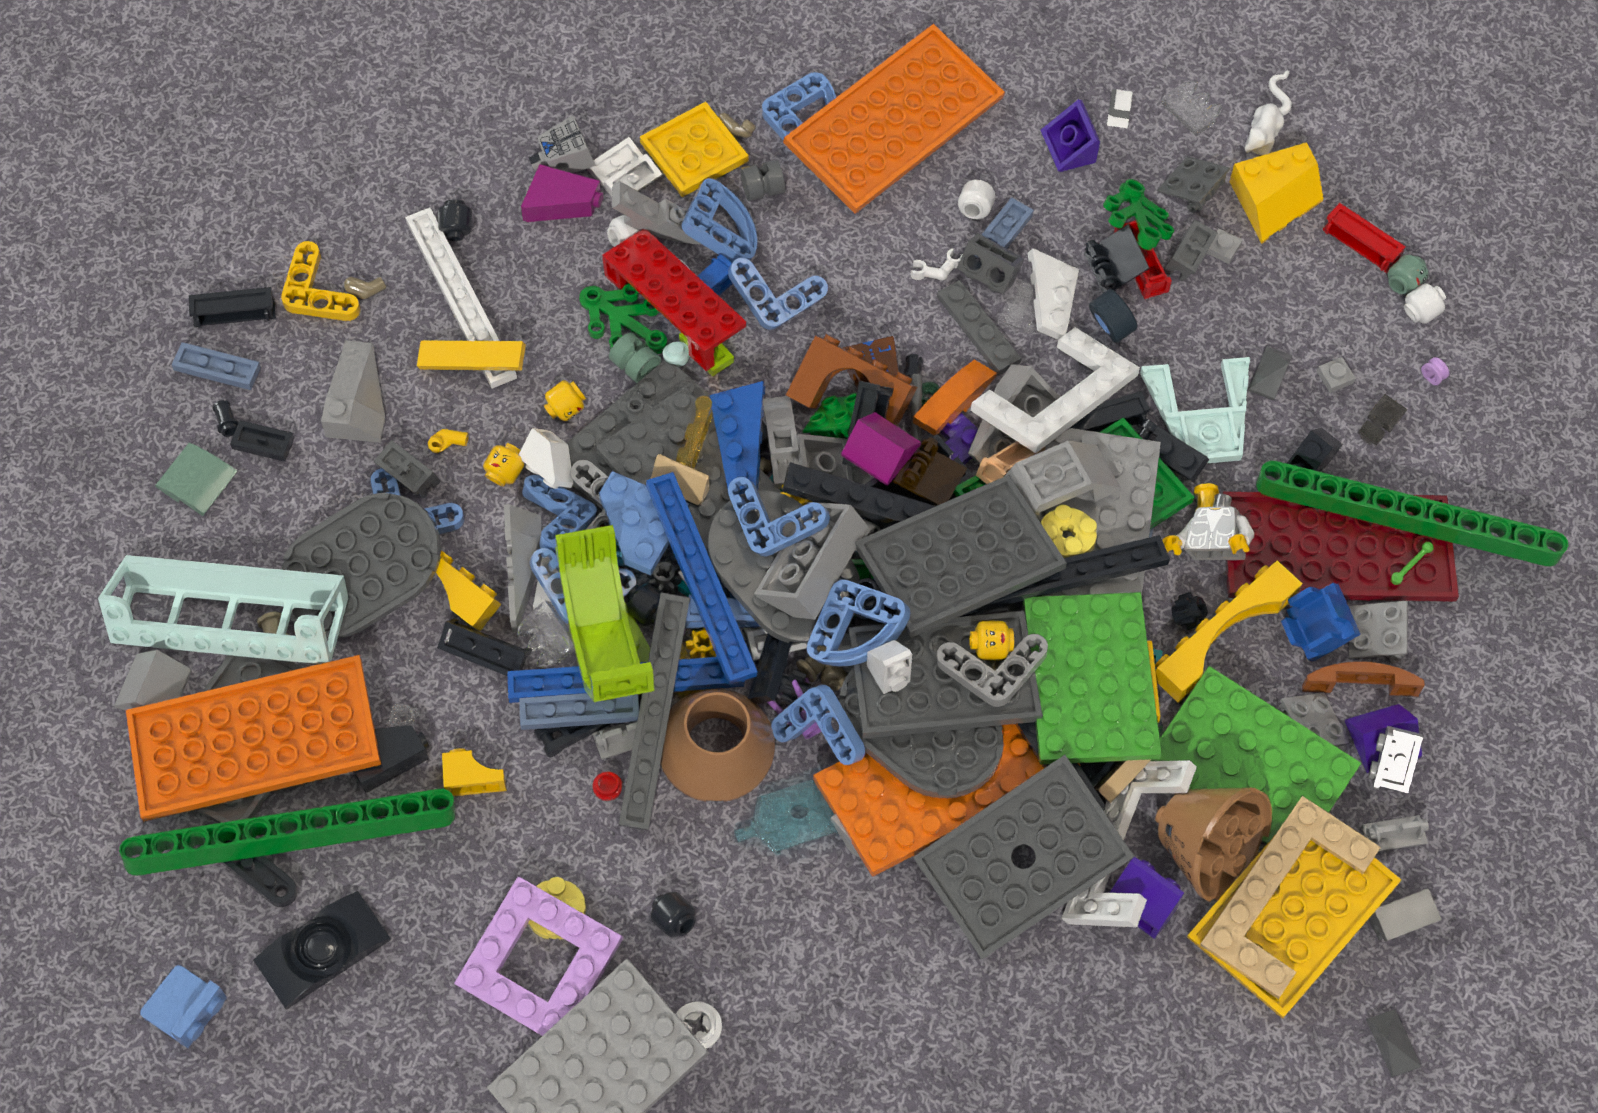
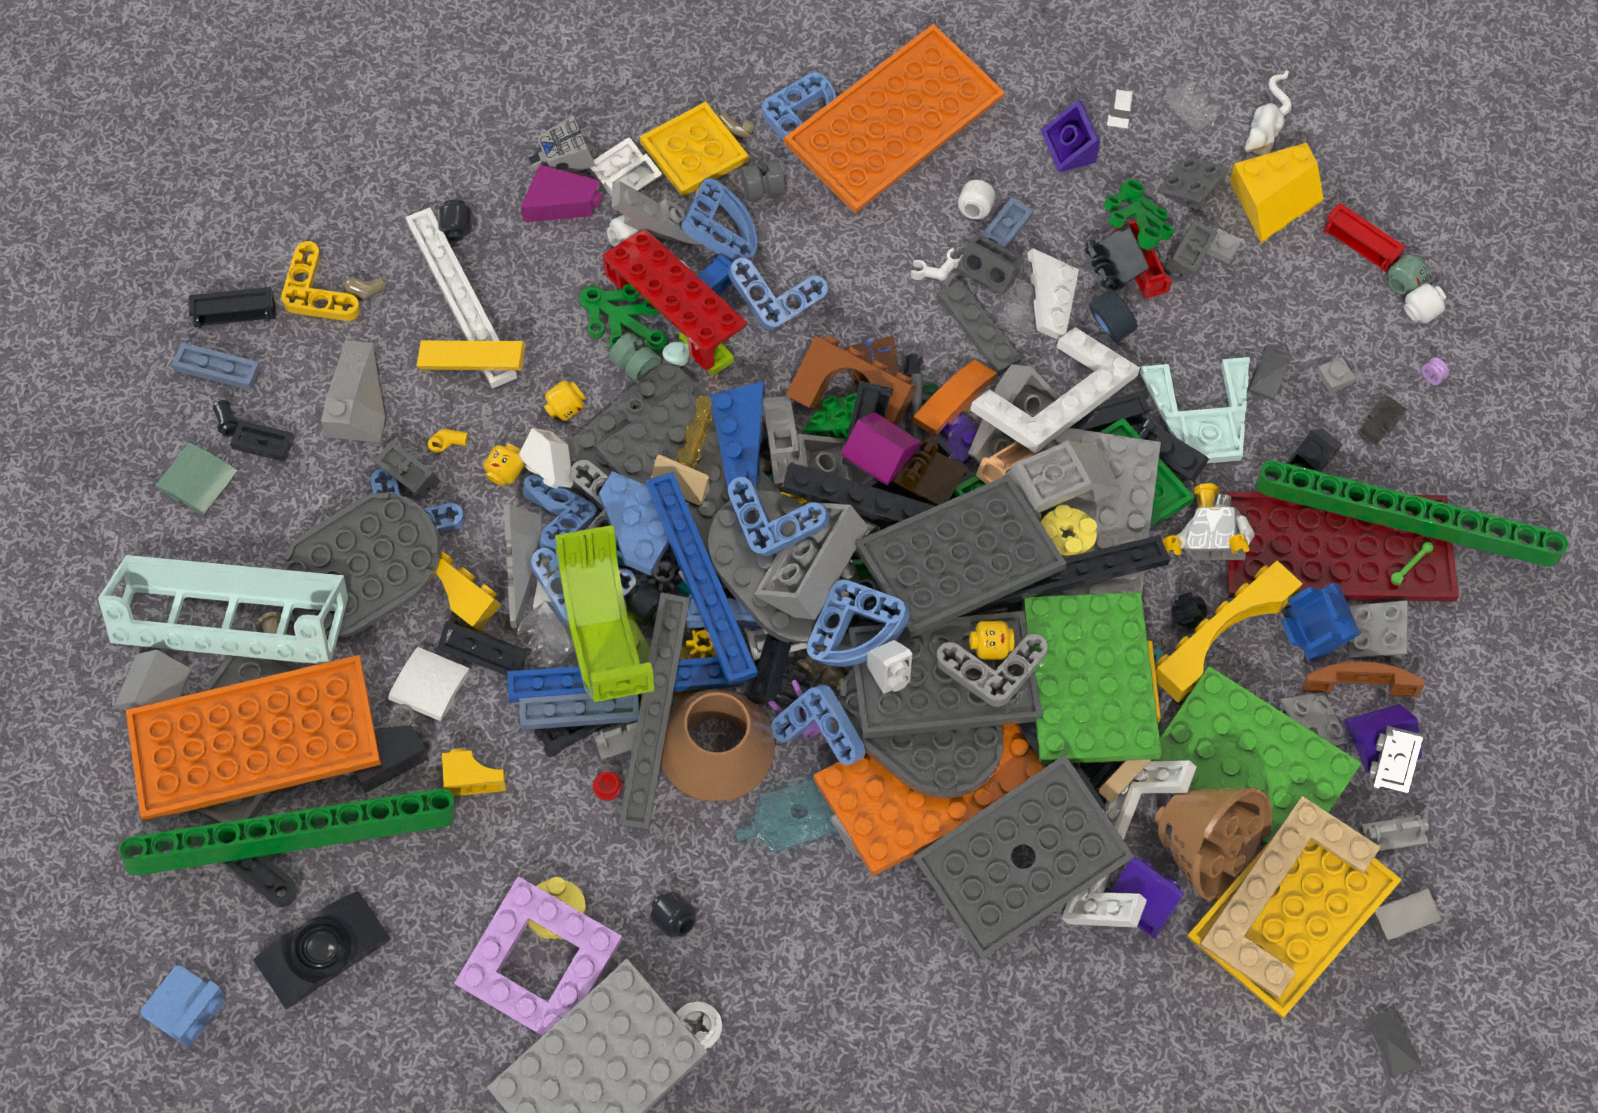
(429, 683): none -> white slope

